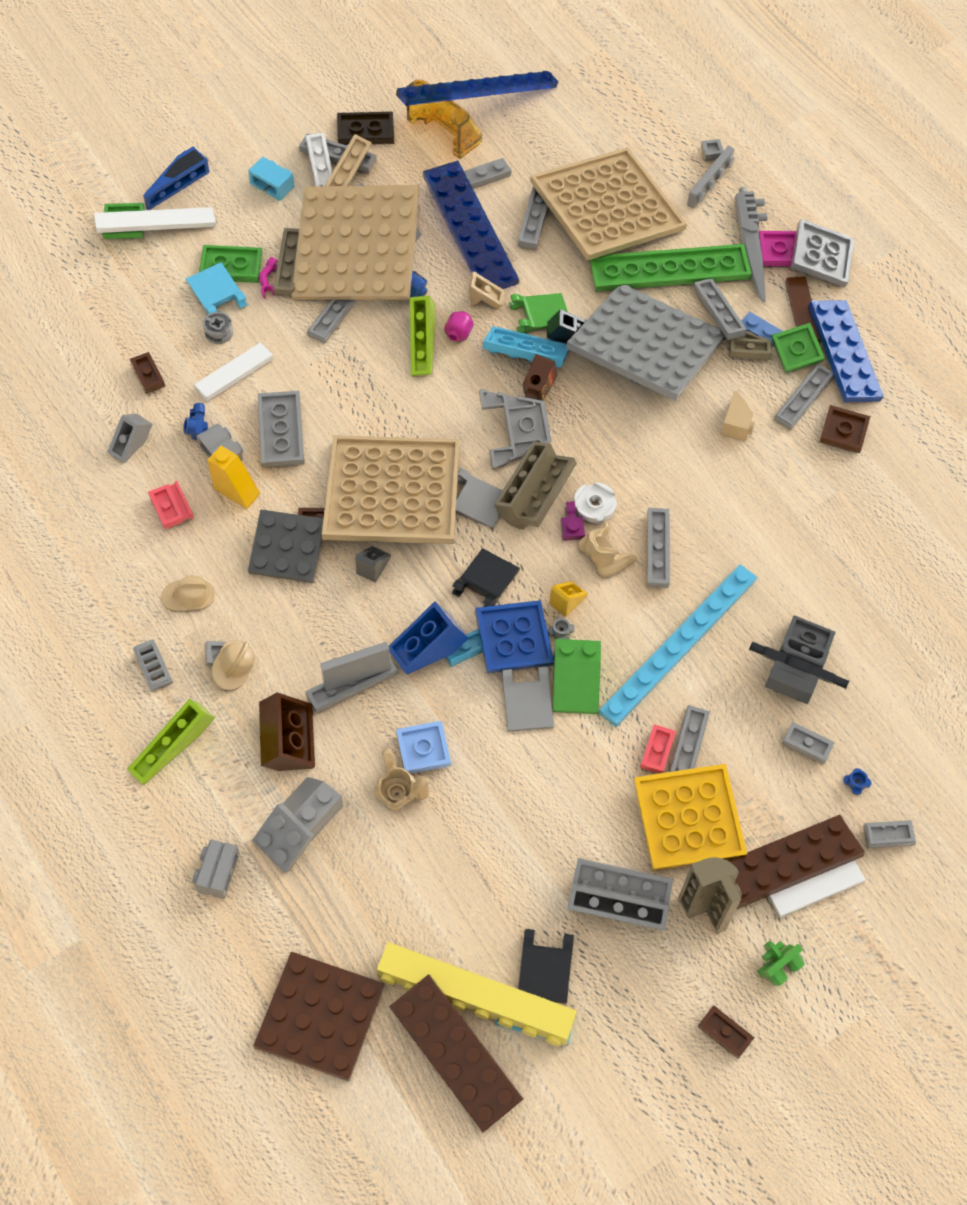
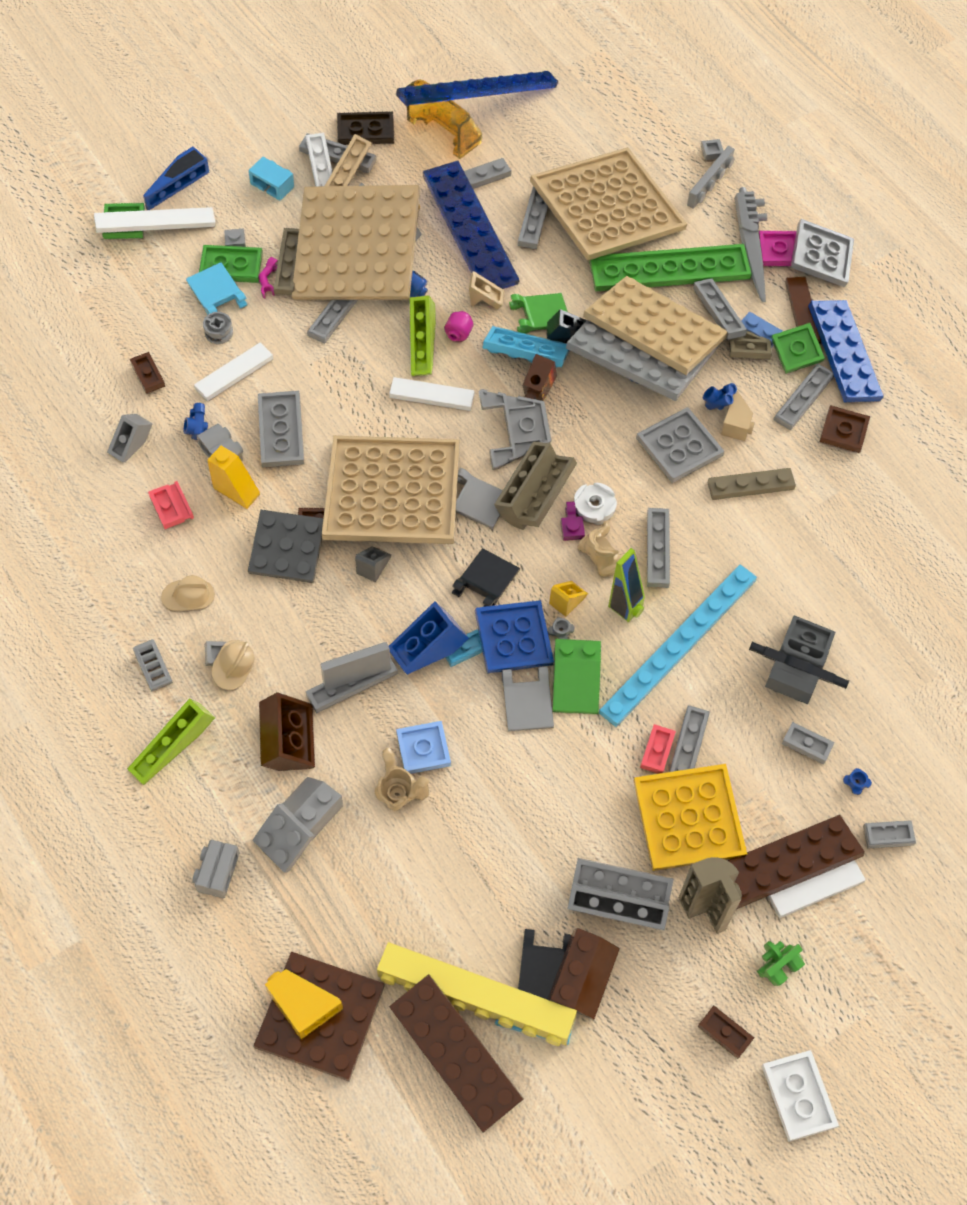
(235, 237): none -> light grey plate
(301, 1001): none -> yellow slope
(431, 394): none -> white tile
(584, 973): none -> reddish brown slope
(627, 589): none -> slope
(655, 325): none -> tan plate
(680, 444): none -> light grey plate
(719, 398): none -> blue plate
(751, 483): none -> dark tan plate
(799, 1096): none -> white plate

